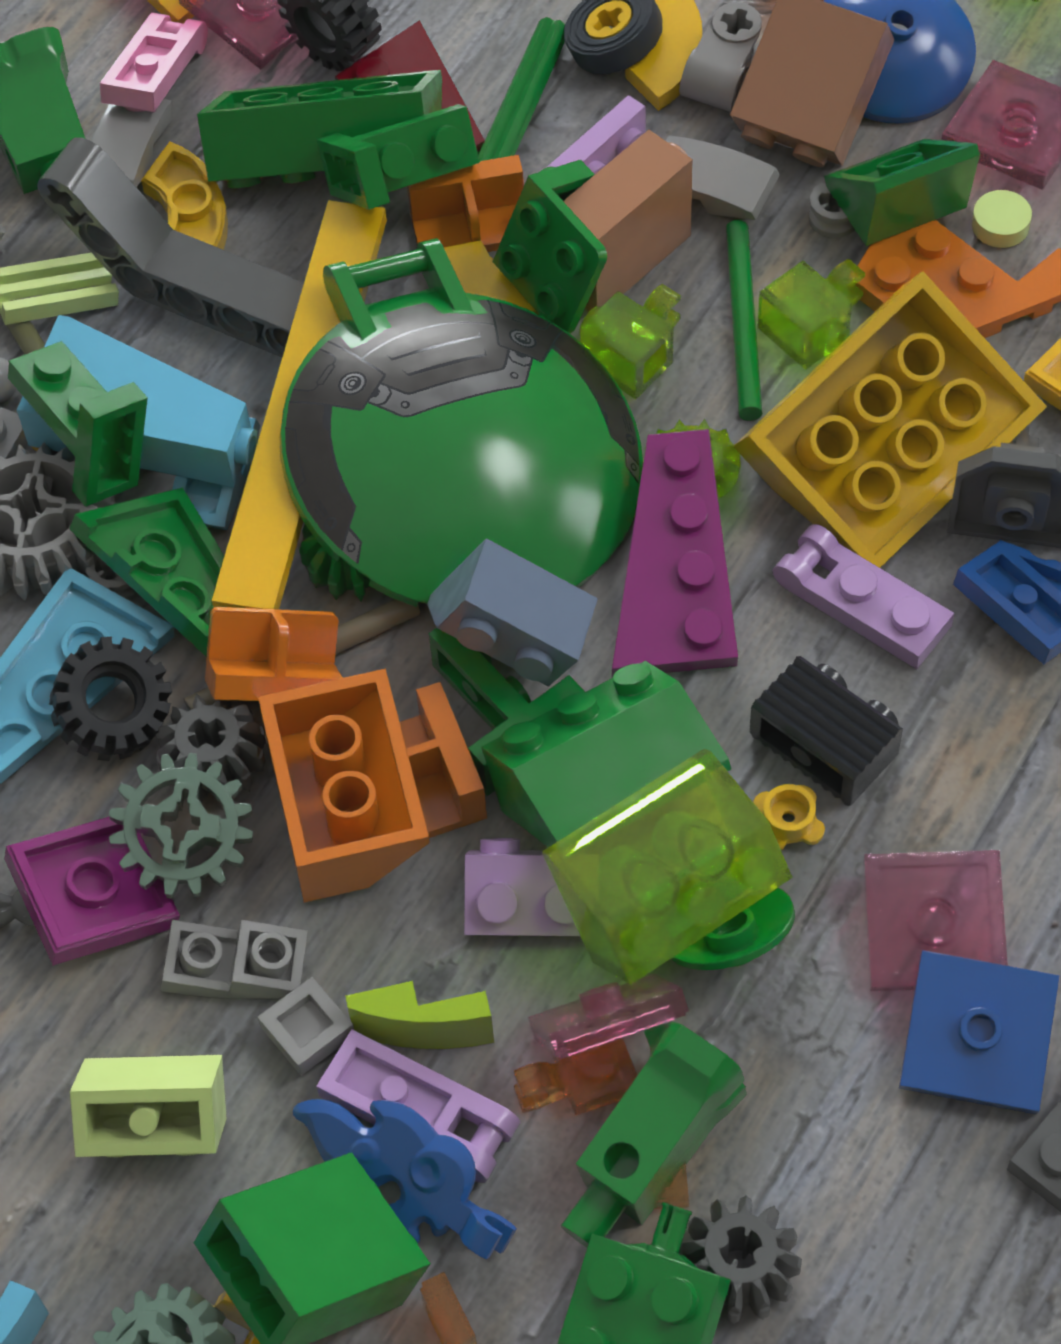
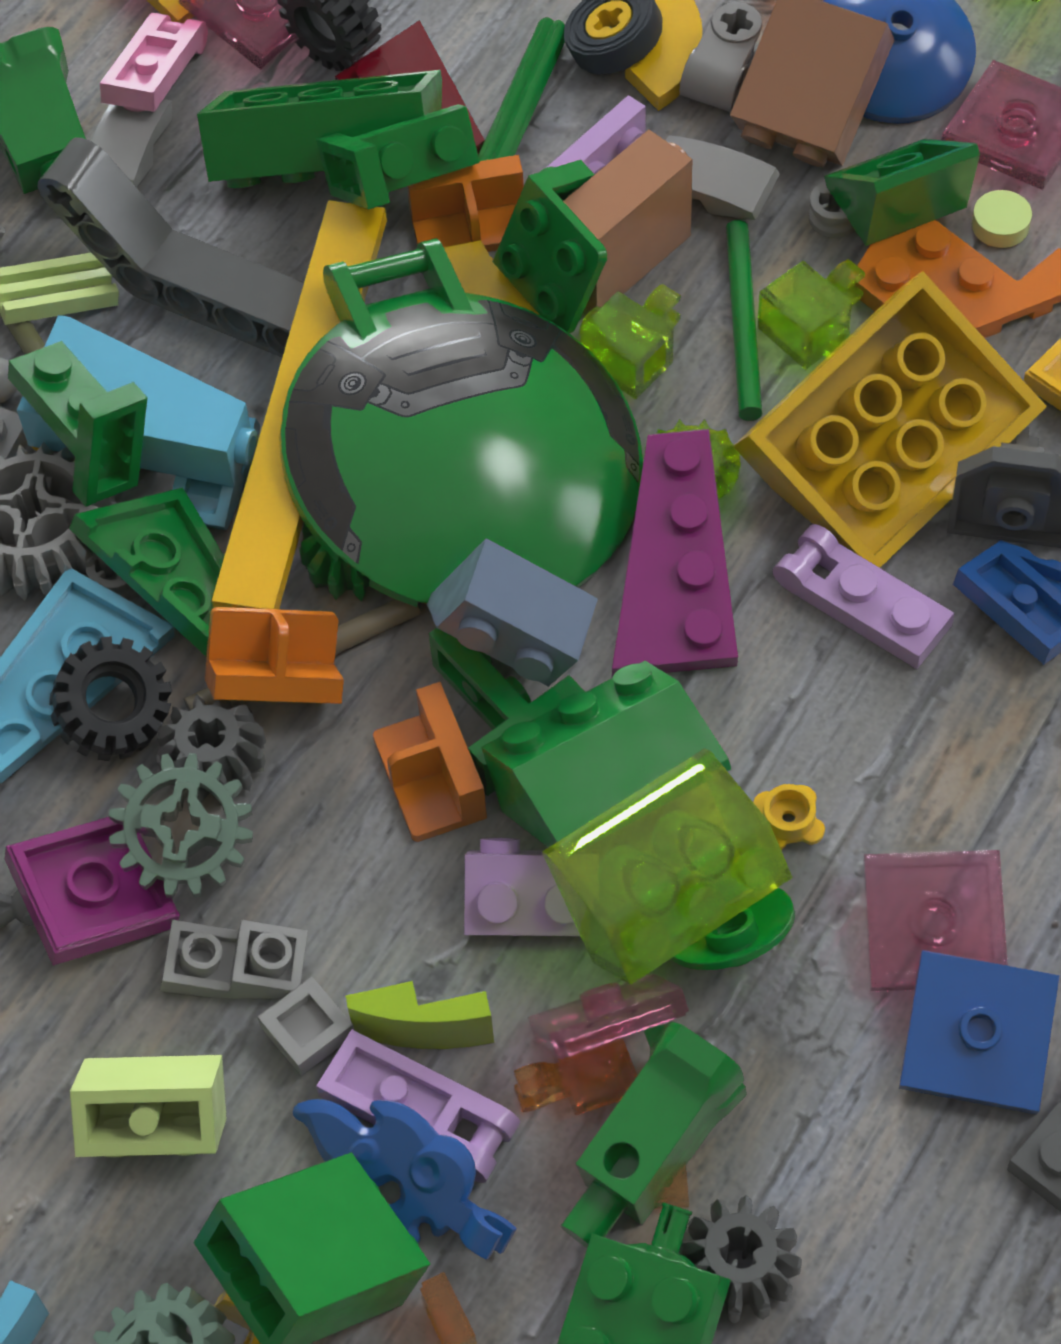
(183, 189): yellow tile -> none
(343, 782): orange slope -> none
(826, 729): black brick -> none

